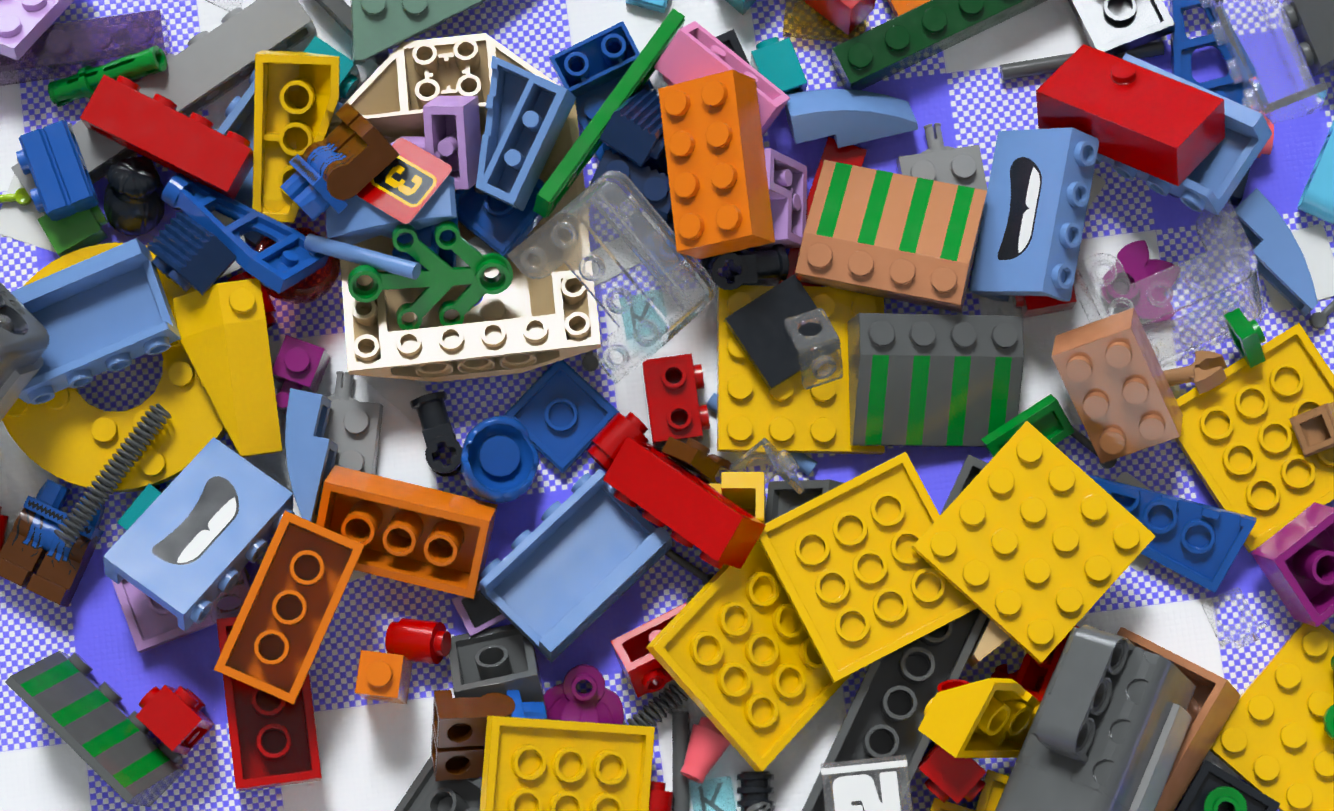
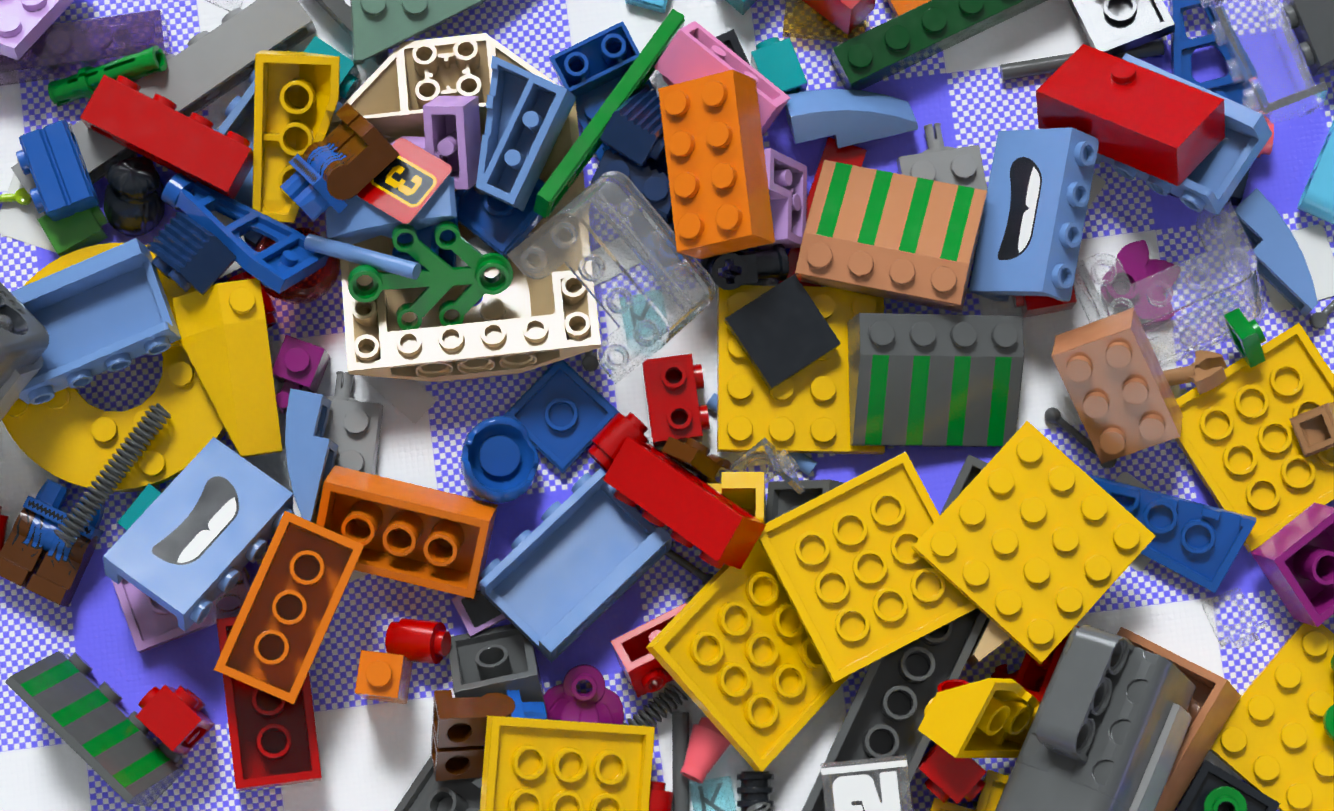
(437, 432): black connector -> none
(818, 354): clear bracket -> none
(1045, 416): green plate -> none

